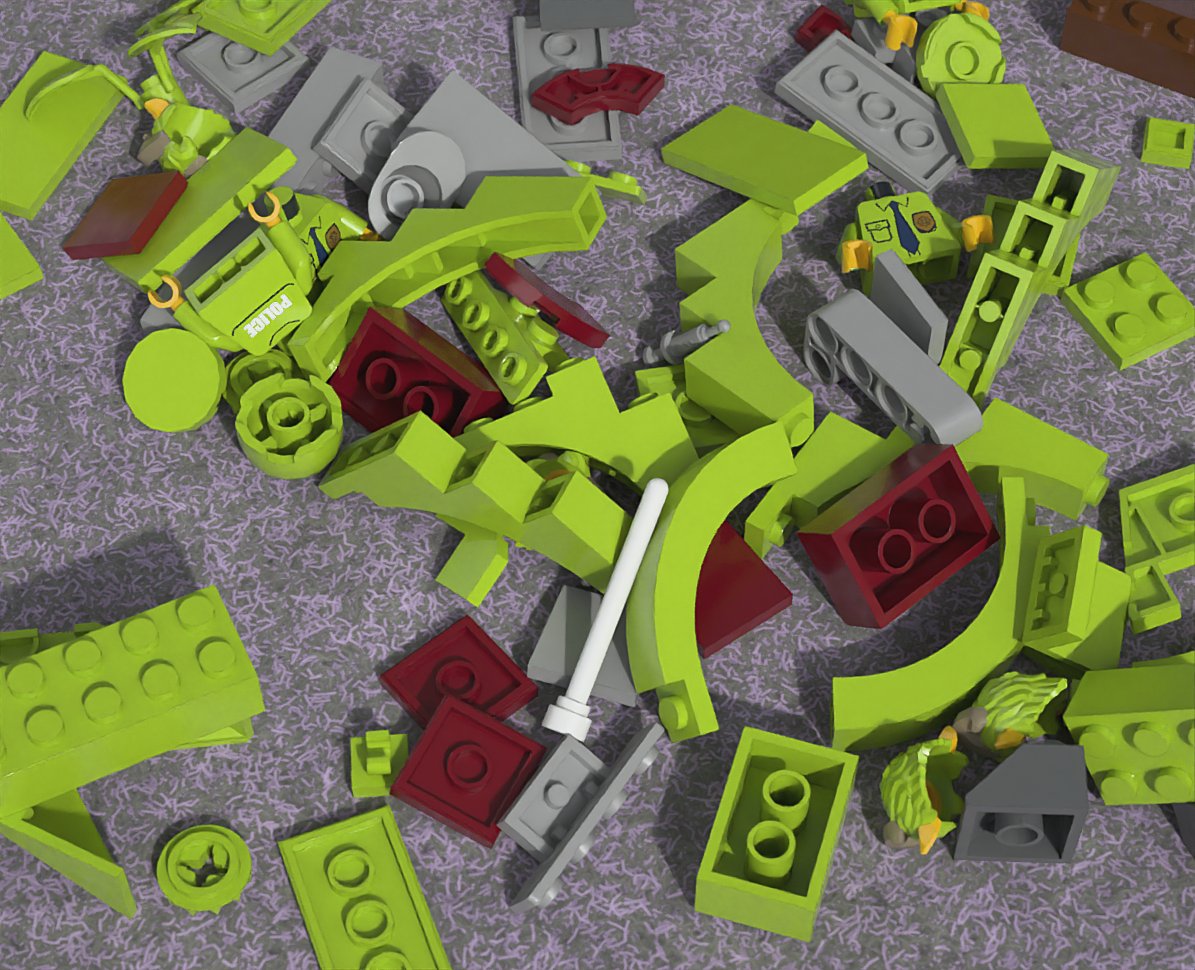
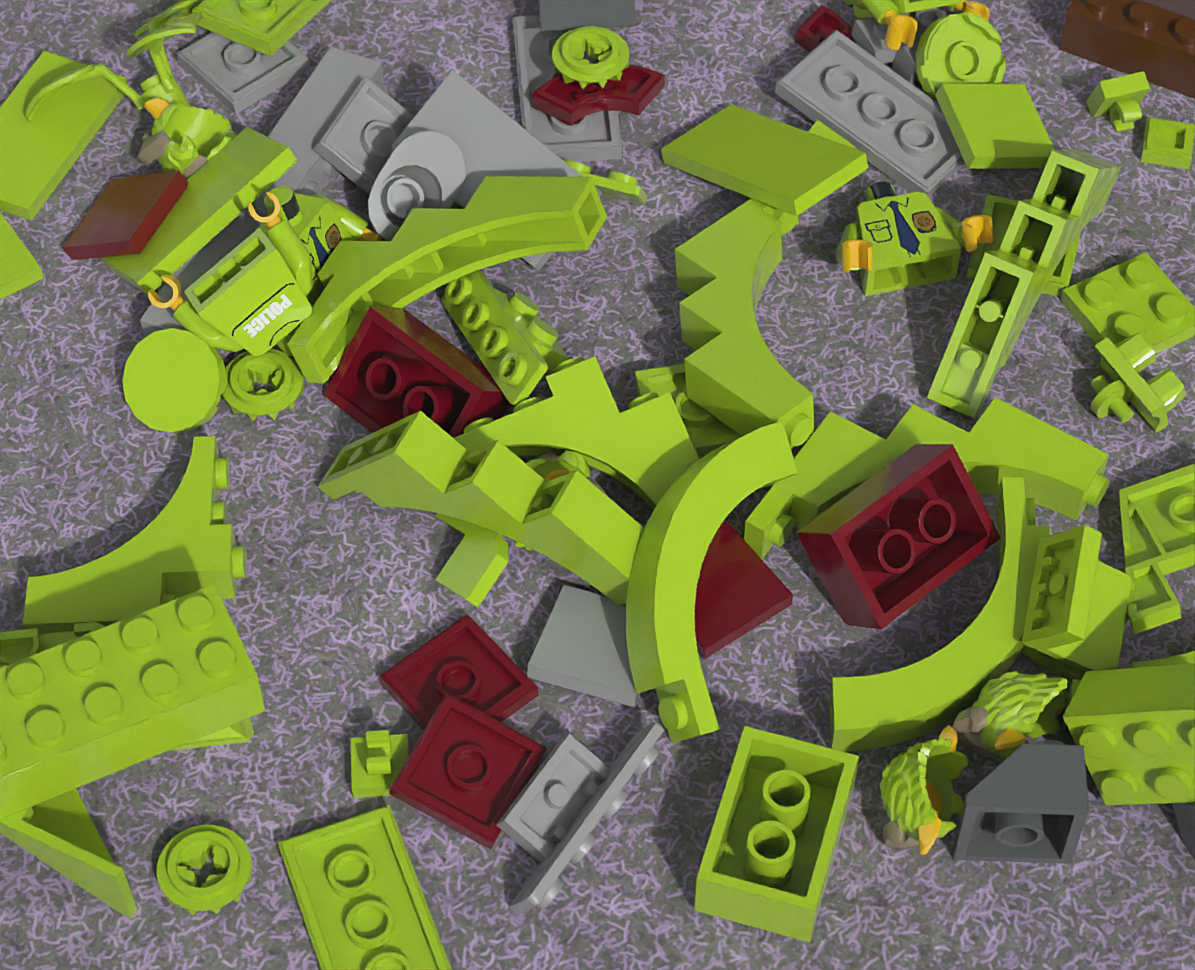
(171, 557): none -> lime arch
(290, 426): lime cylinder -> none
(530, 290): dark red tile -> none
(571, 712): white piece -> none
(601, 45): none -> lime gear
(677, 345): light grey piece -> none
(861, 342): light grey beam -> none
(908, 304): light grey tile -> none
(1119, 99): none -> lime tile
(1122, 366): none -> lime hips

